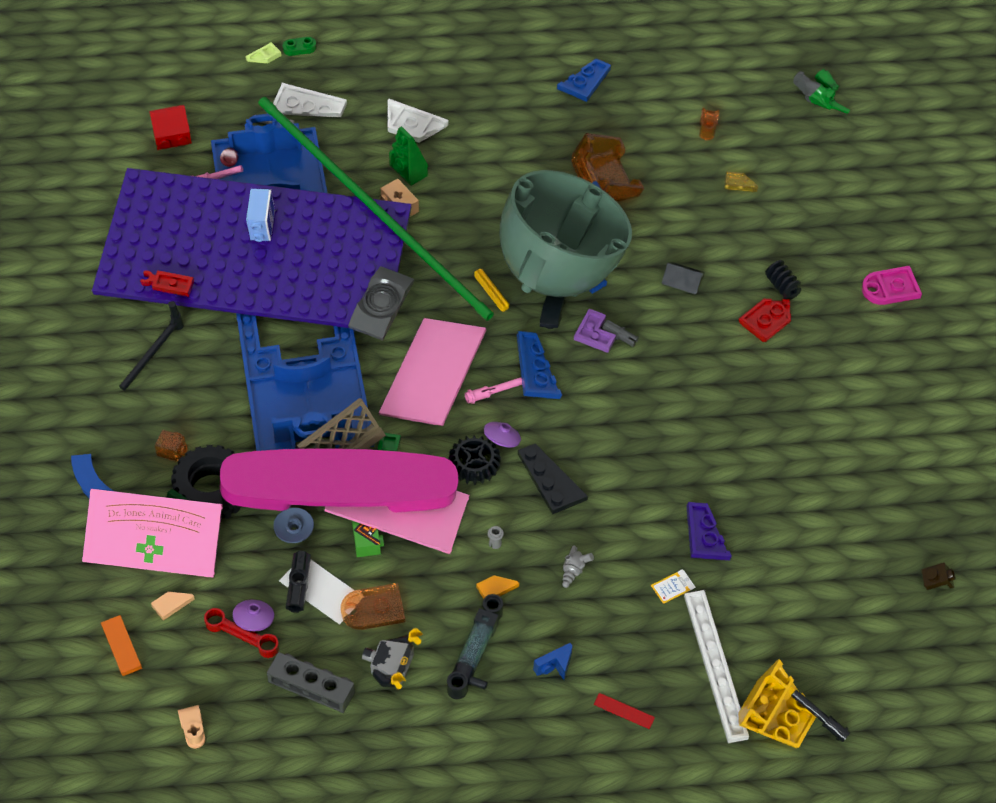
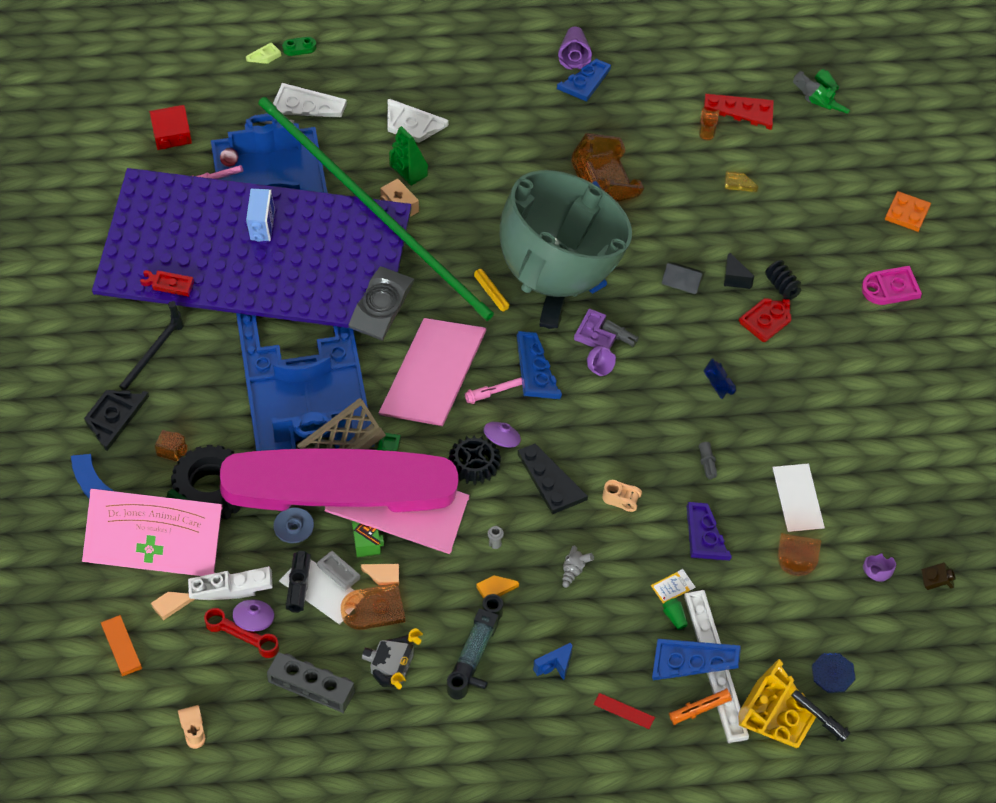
(113, 414): none -> black wing
(230, 586): none -> white slope
(338, 570): none -> light grey plate
(382, 573): none -> light nougat tile
(574, 49): none -> medium lavender cone
(601, 360): none -> medium lavender hair
(622, 495): none -> light nougat piece
(674, 611): none -> green cone
(687, 658): none -> blue wing
(700, 706): none -> orange pin
(708, 460): none -> dark grey axle
(717, 377): none -> clear blue hinge
(737, 274): none -> black slope
(750, 109): none -> red wing
(798, 497): none -> white sticker
(798, 554): none -> clear orange slope
(833, 672): none -> clear blue piece
(879, 567): none -> medium lavender hair
(908, 211): none -> orange plate

